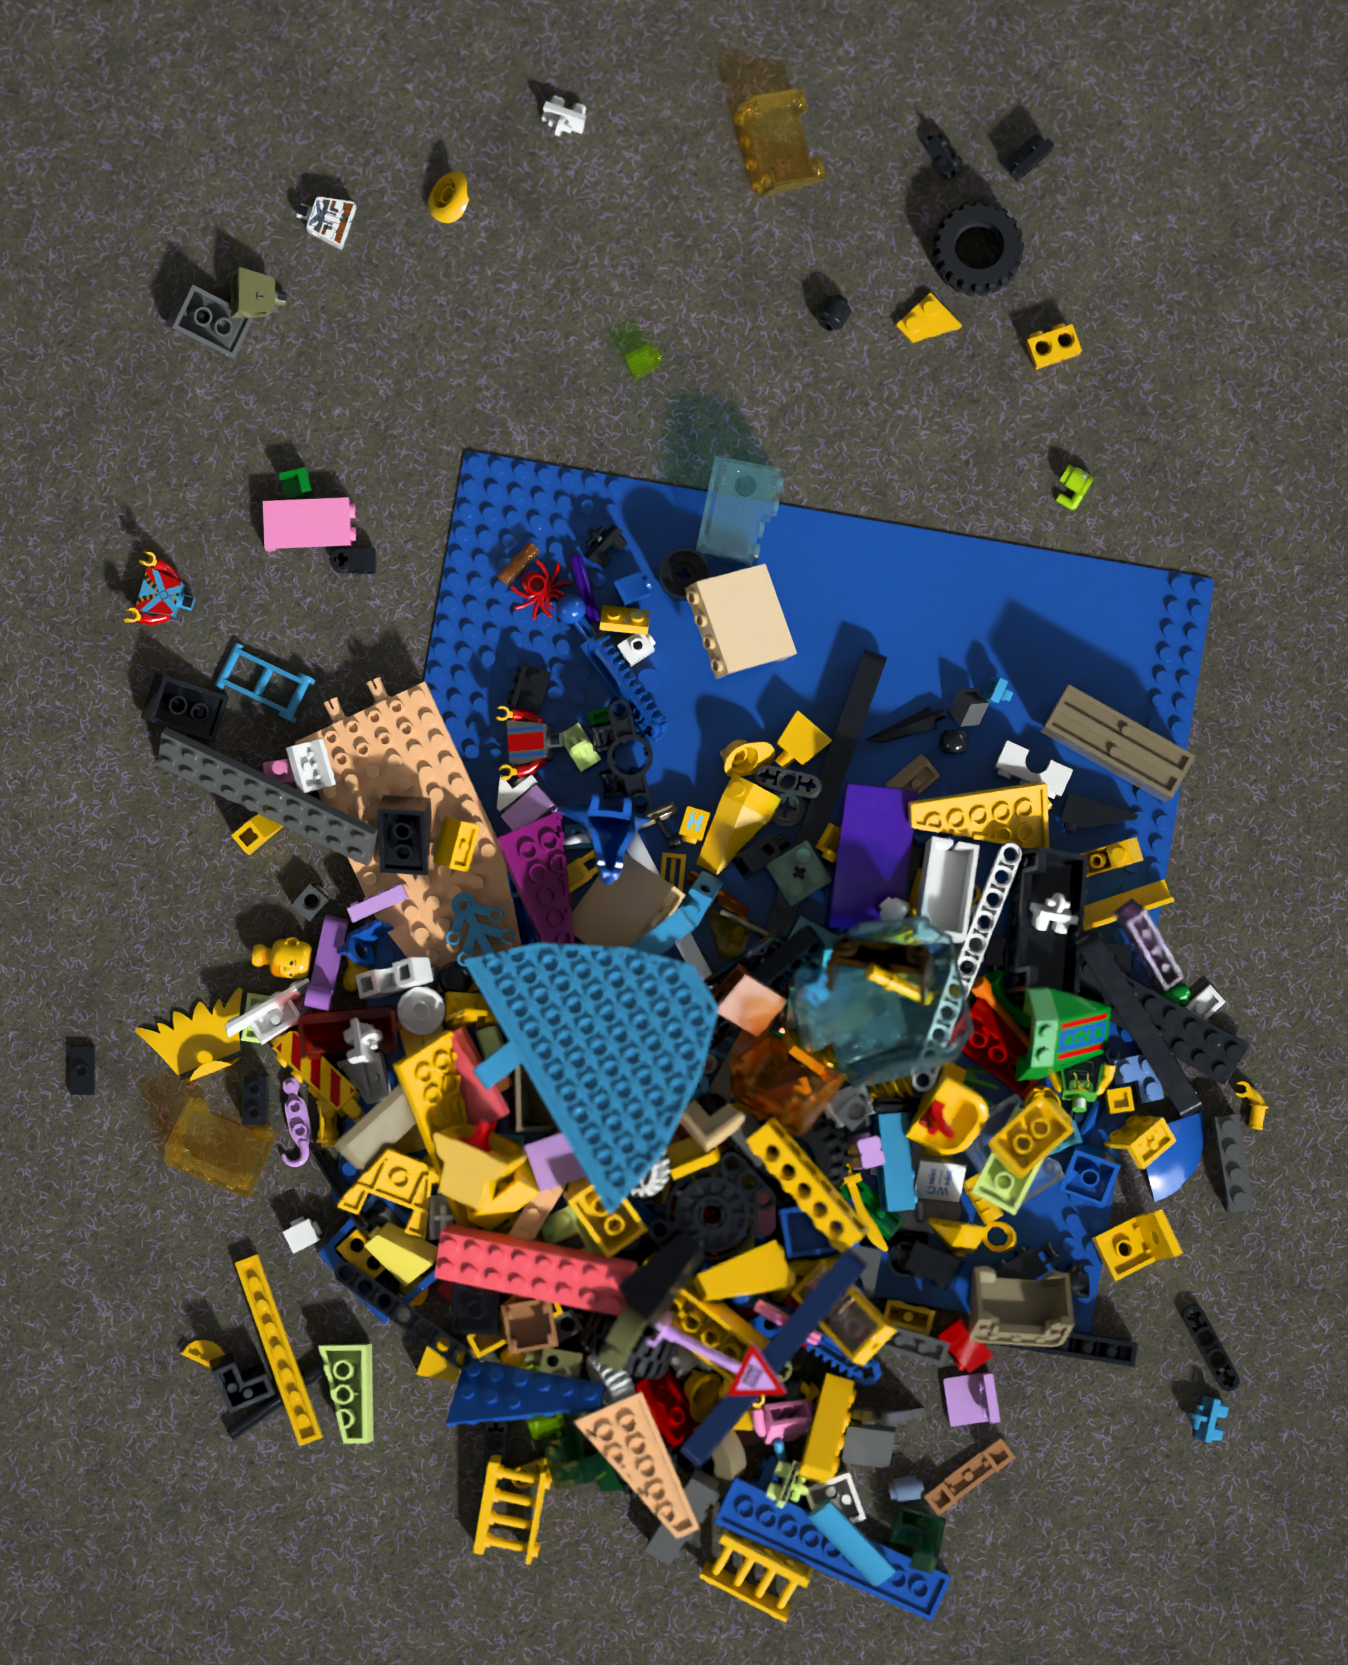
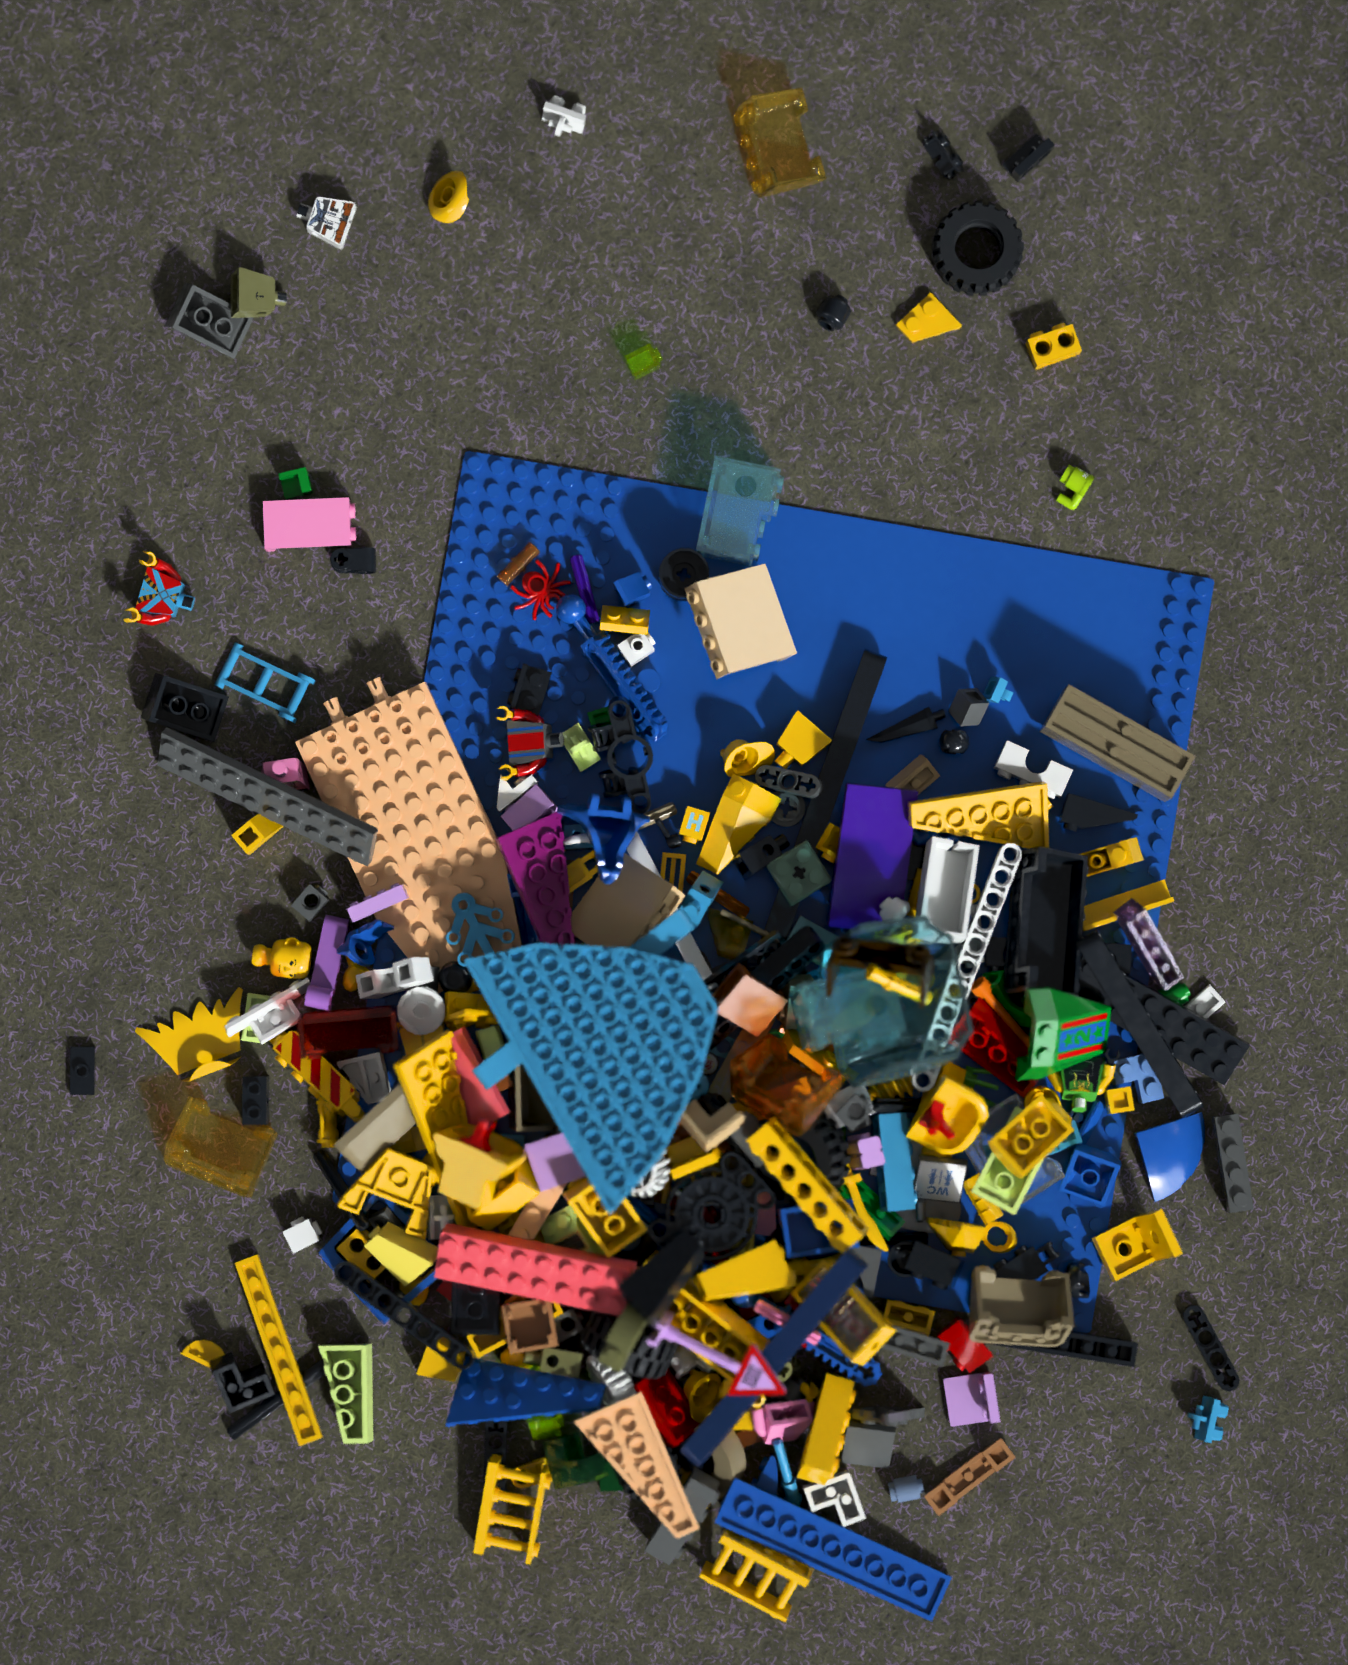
(298, 1122): lavender piece -> none
(311, 766): white bracket -> none
(365, 1042): white hips -> none
(404, 834): black slope -> none
(456, 844): yellow panel -> none
(600, 543): black hips -> none
(788, 1472): yellowish green hips -> none
(812, 988): dark azure hips -> none
(851, 1542): dark azure brick -> none
(921, 1532): clear green brick -> none
(1055, 910): white hips -> none
(1143, 1138): yellow bracket -> none
(1257, 1105): yellow piece -> none

